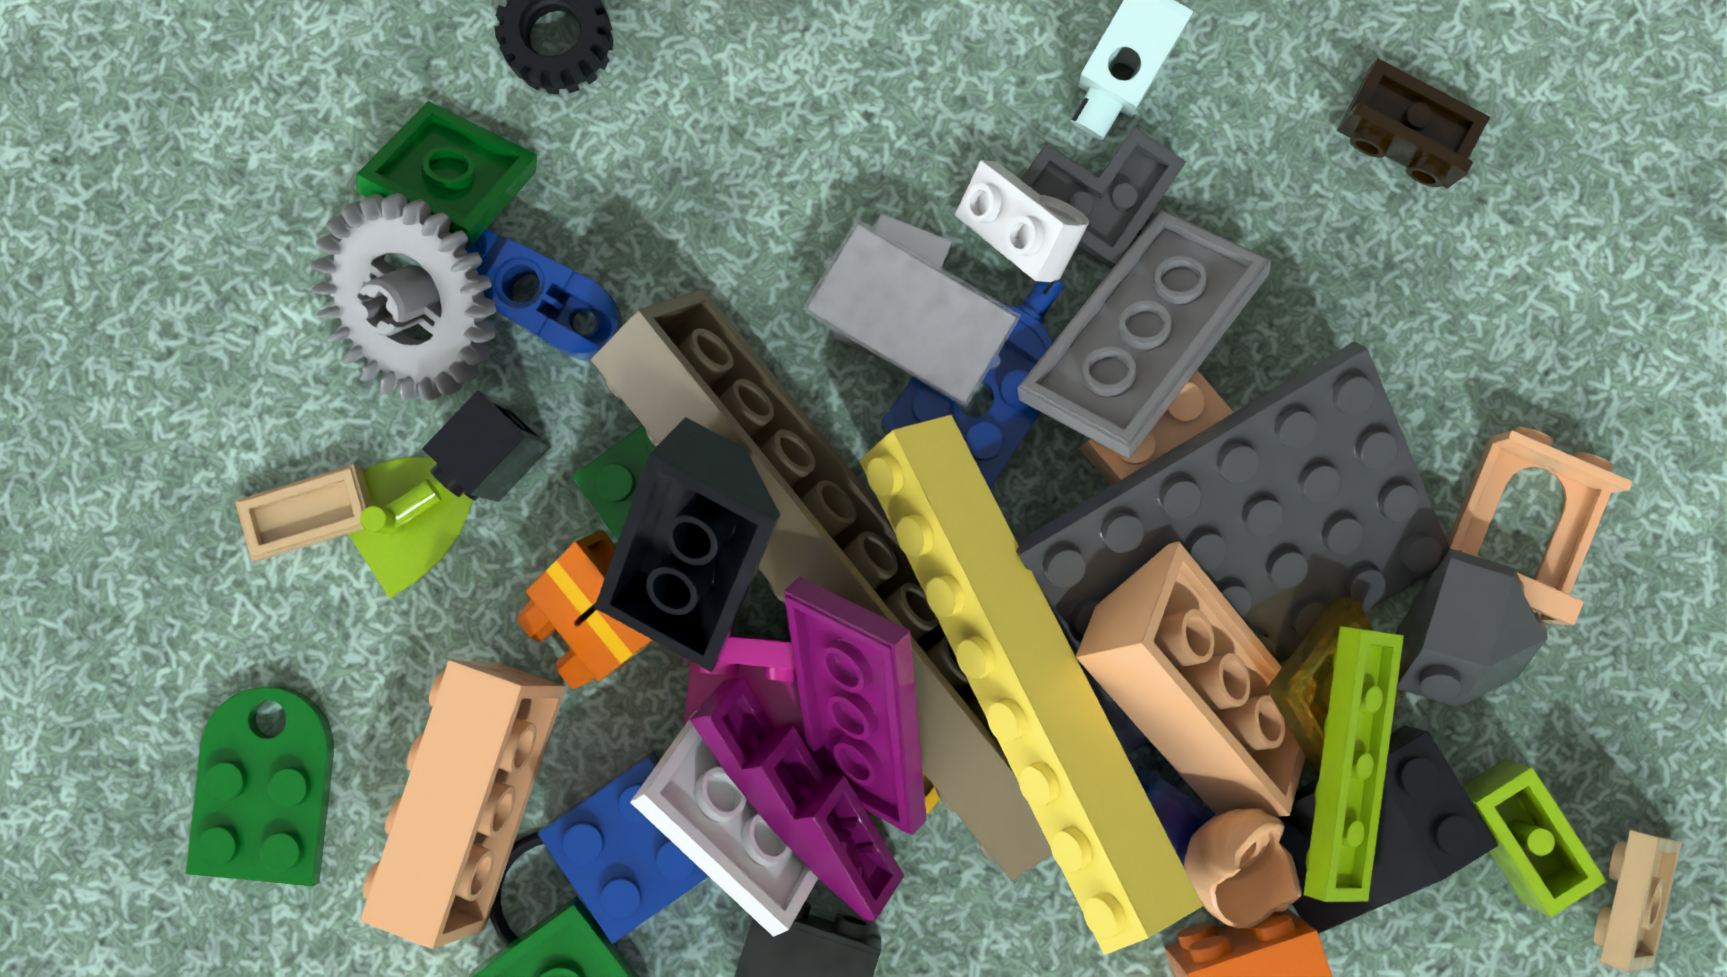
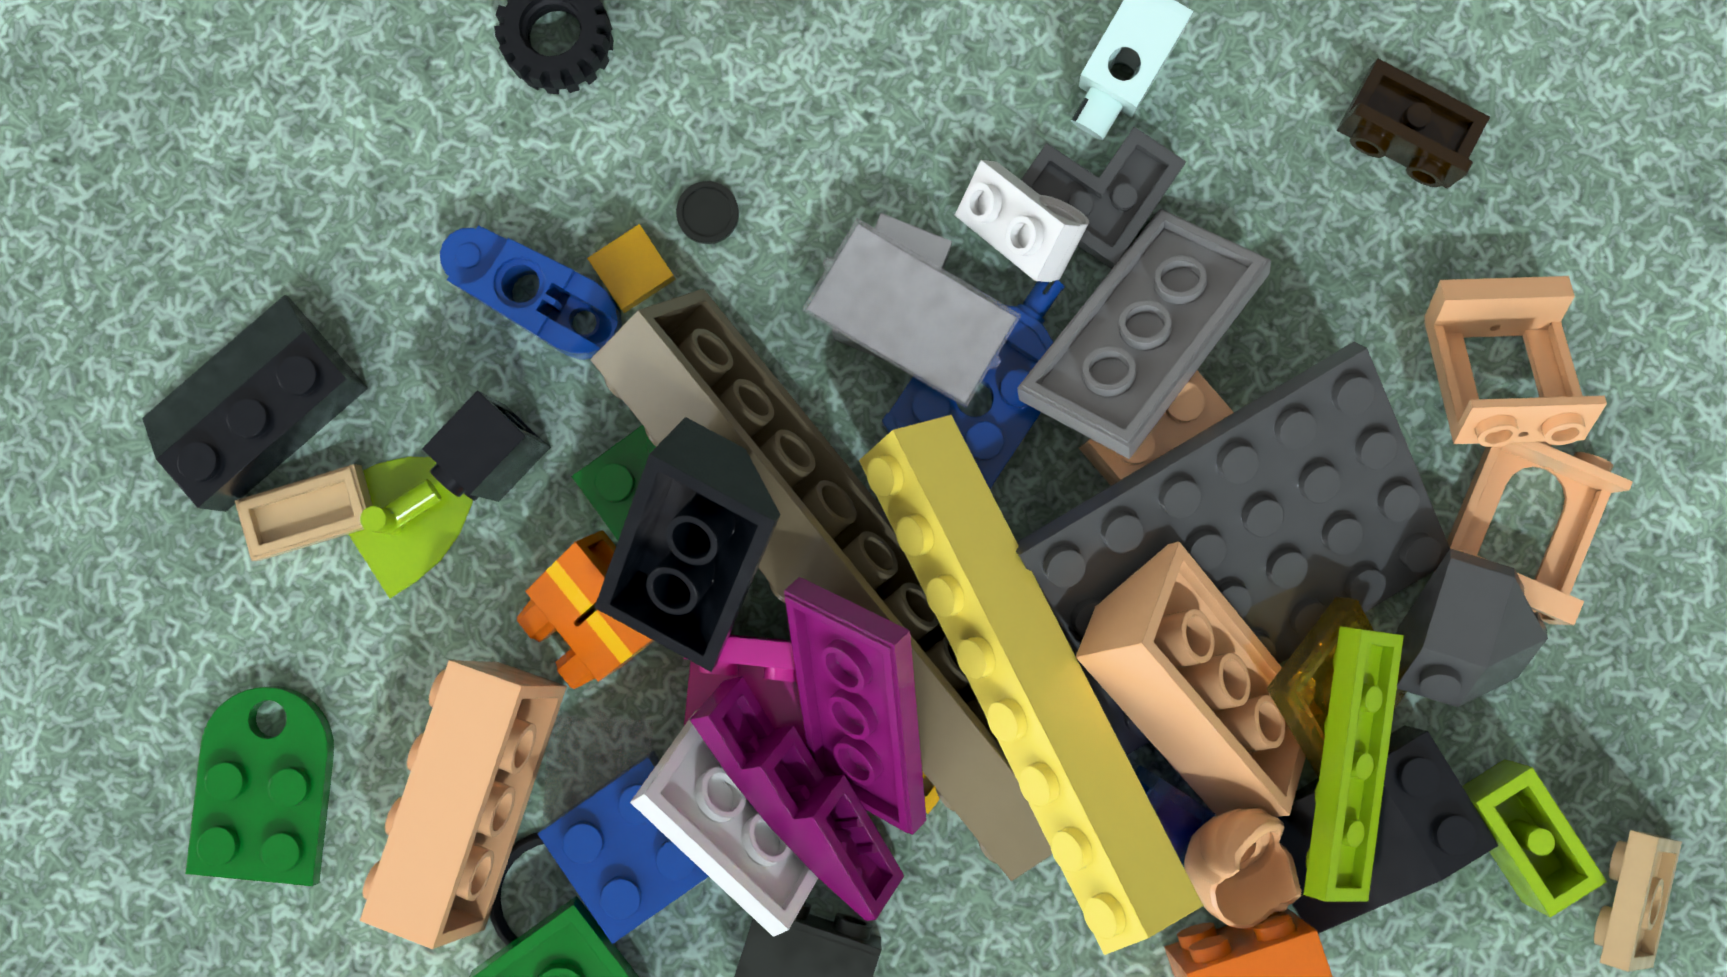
(250, 407): none -> black slope
(382, 301): light grey gear -> none
(451, 168): green plate -> none
(631, 268): none -> yellow tile
(707, 212): none -> pearl dark grey piece
(1509, 308): none -> light nougat panel

